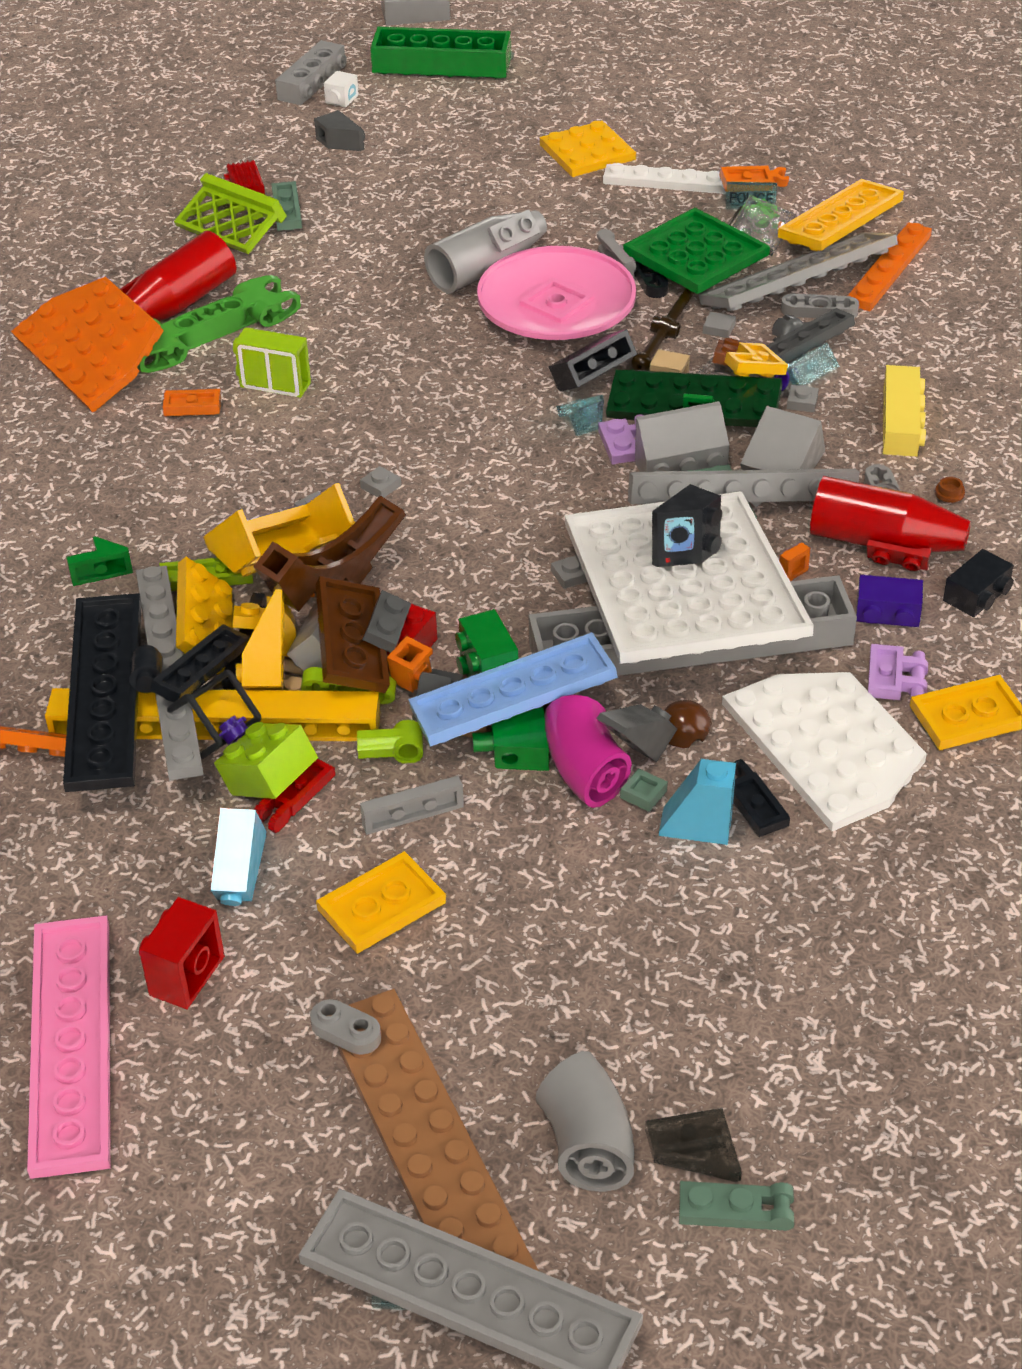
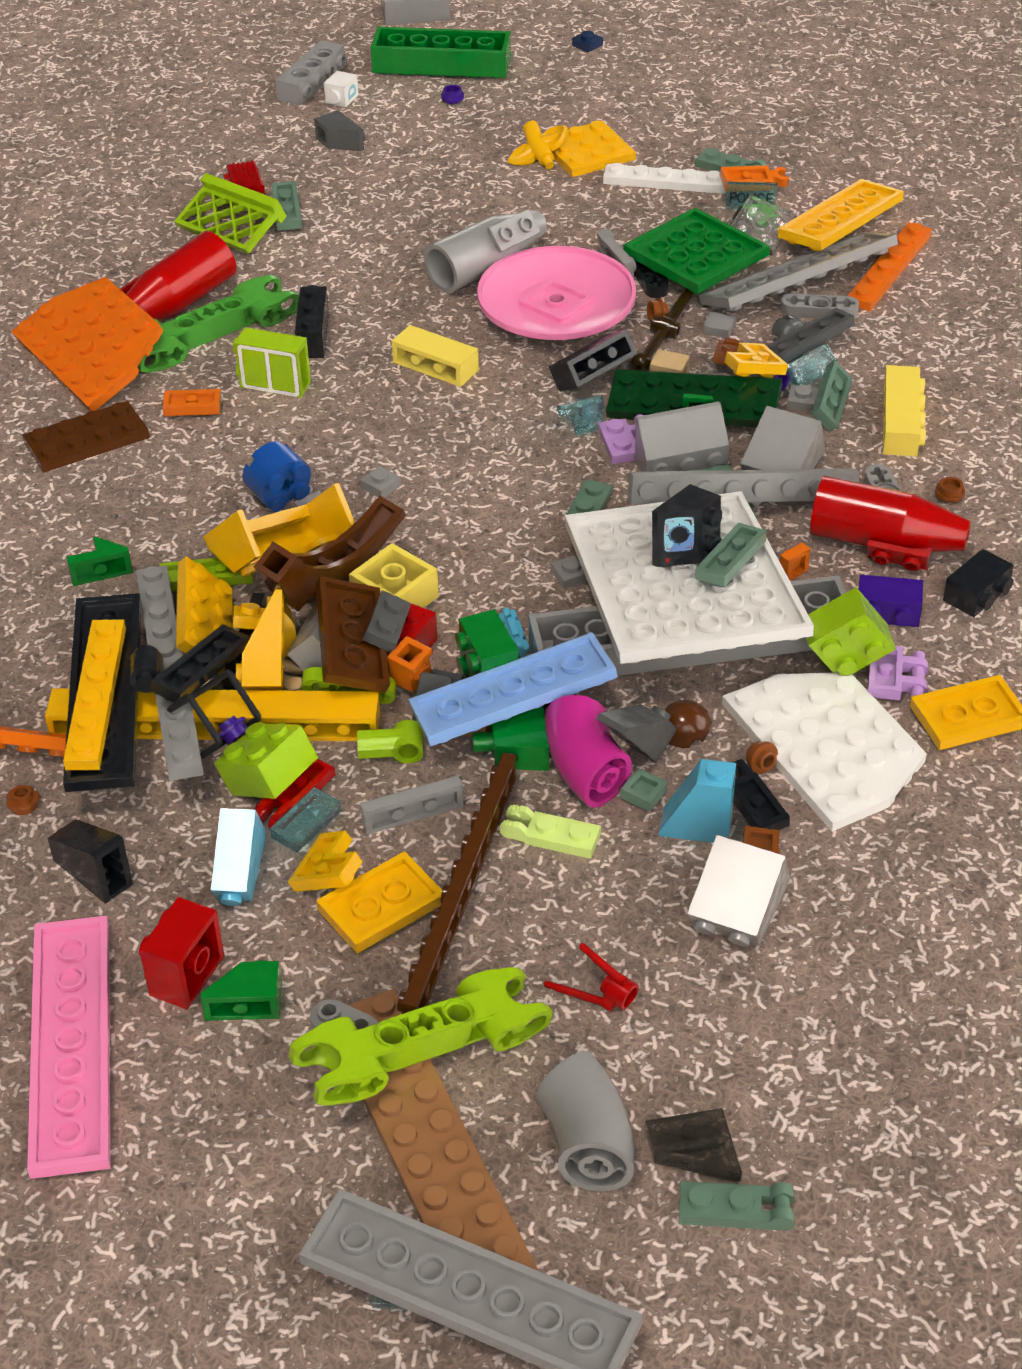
(22, 799): none -> dark orange plate
(85, 436): none -> reddish brown plate
(93, 858): none -> black slope
(95, 695): none -> yellow plate
(245, 993): none -> green slope
(277, 475): none -> blue brick
(305, 819): none -> clear light blue plate
(313, 319): none -> black brick
(326, 864): none -> yellow plate
(364, 1055): none -> lime piece
(399, 575): none -> light yellow brick
(435, 355): none -> light yellow brick
(452, 94): none -> dark purple plate
(455, 896): none -> reddish brown plate
(514, 627): none -> medium azure axle
(538, 145): none -> yellow plant
(550, 831): none -> yellowish green hinge
(587, 41): none -> dark blue plate
(591, 497): none -> sand green plate
(616, 987): none -> red plant
(657, 308): none -> dark orange plate
(713, 160): none -> sand green plate
(730, 555): none -> sand green plate
(738, 891): none -> slope
(761, 756): none -> dark orange plate
(762, 838): none -> dark orange plate
(832, 396): none -> sand green plate
(849, 633): none -> lime brick

